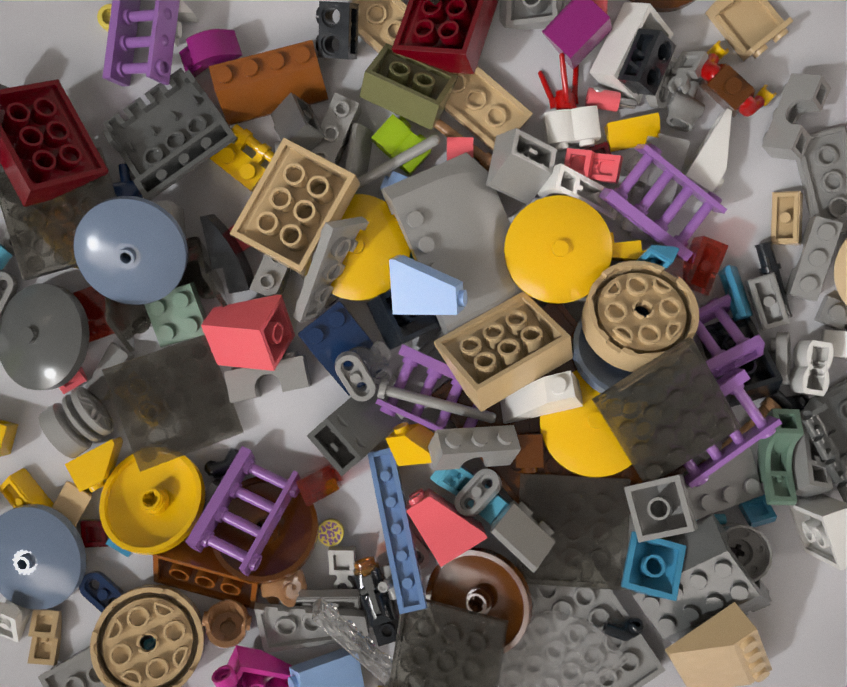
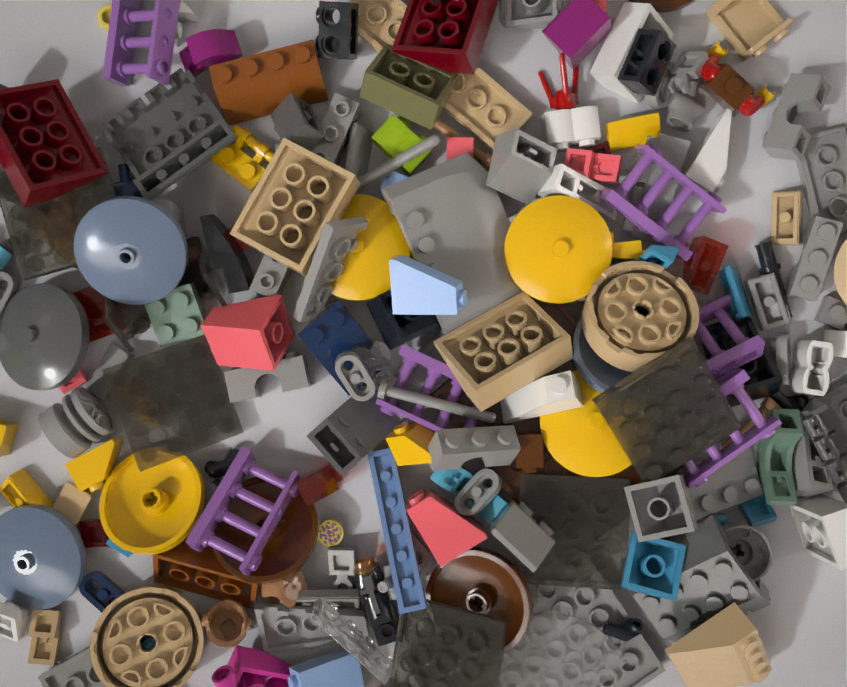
(608, 100): coral piece -> none

